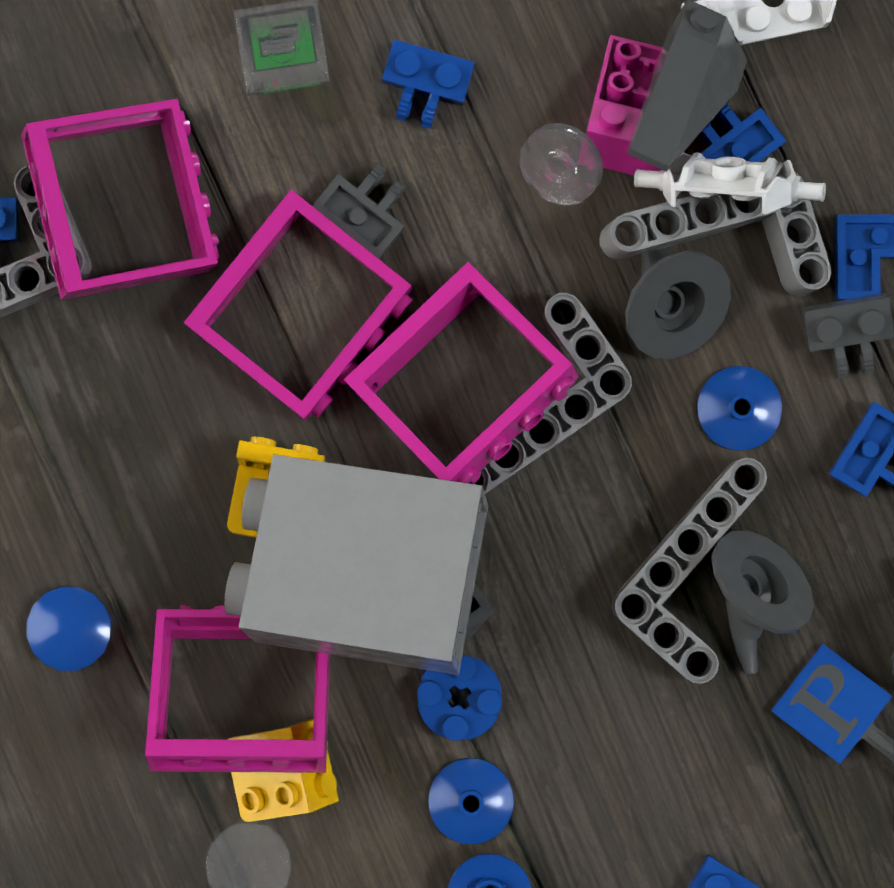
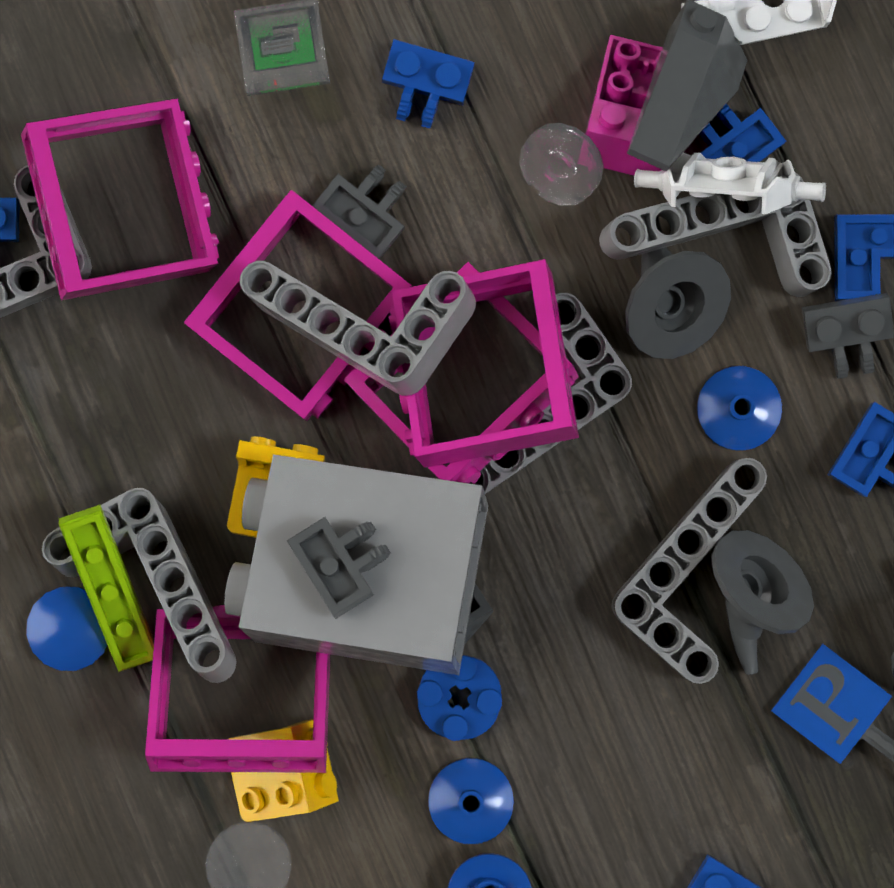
(108, 587): none -> lime tile
(162, 571): none -> light grey beam
(332, 568): none -> dark grey hinge
(355, 332): none -> light grey beam
(488, 285): none -> dark pink window

